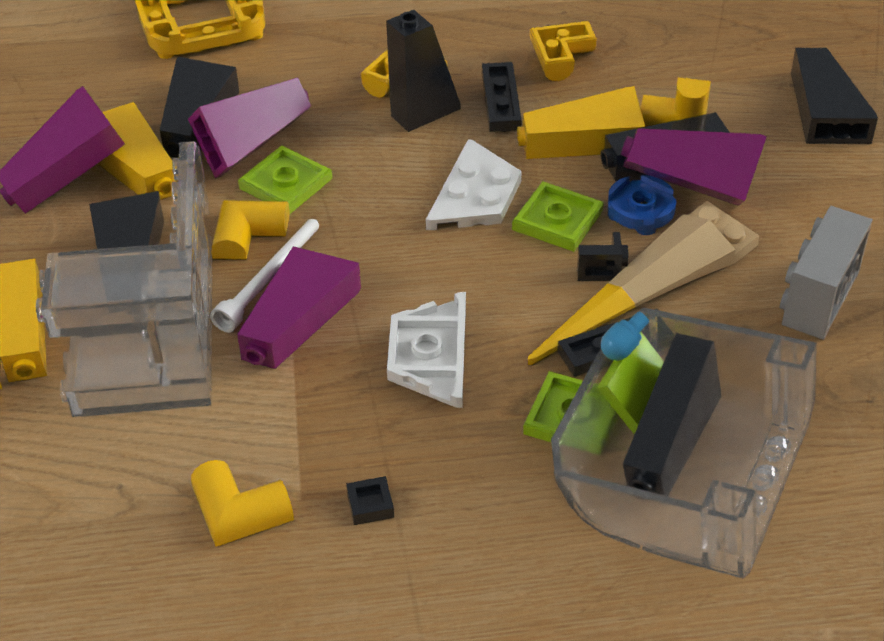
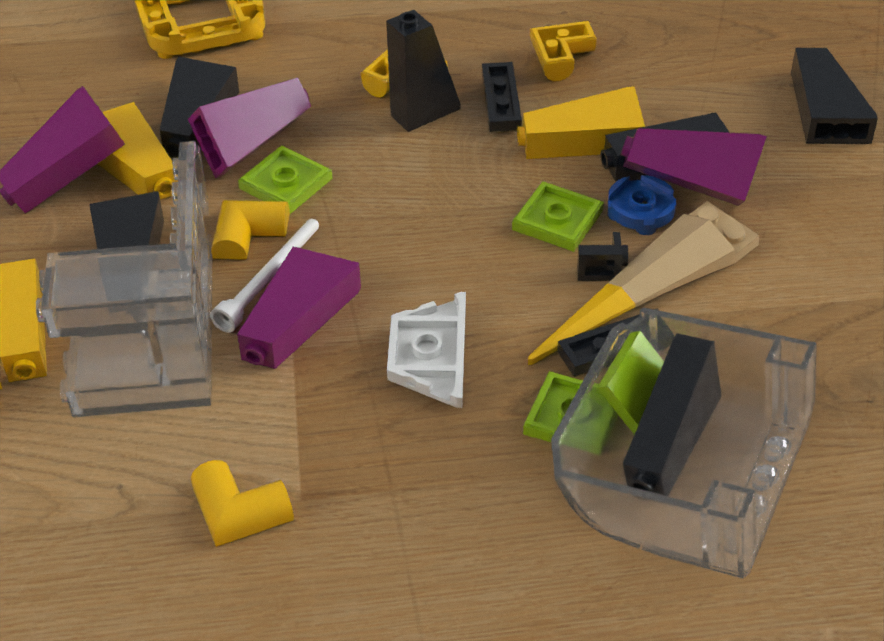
(370, 500): black tile -> none
(475, 190): white wing -> none
(623, 337): dark azure cylinder -> none
(689, 101): yellow brick -> none
(824, 271): light grey brick -> none

